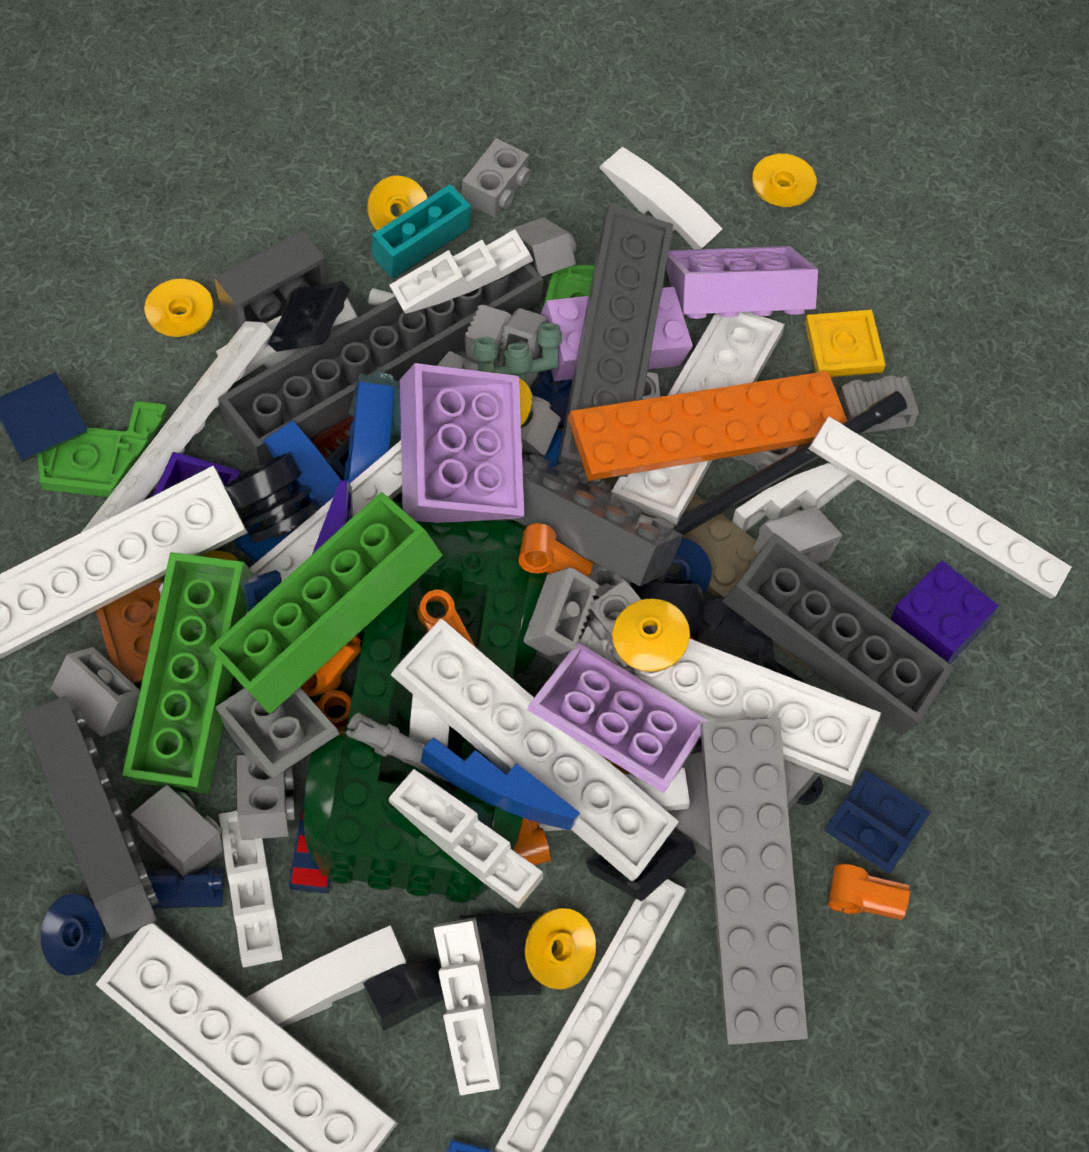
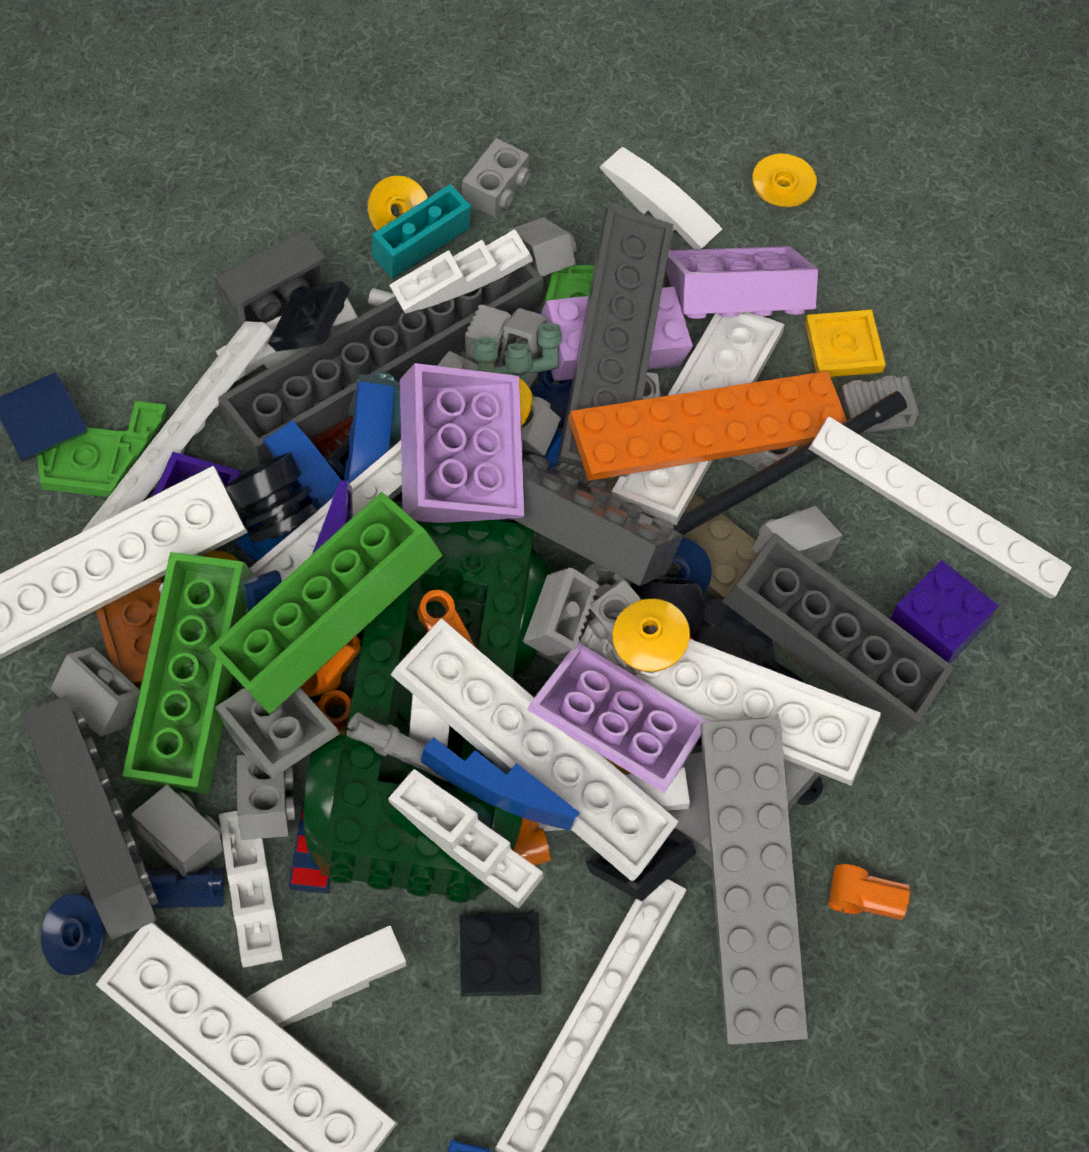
(176, 297): yellow dish -> none
(404, 991): black slope -> none
(468, 1007): white slope -> none
(544, 554): orange piece -> none
(573, 953): yellow dish -> none
(804, 489): white slope -> none
(877, 821): dark blue slope -> none

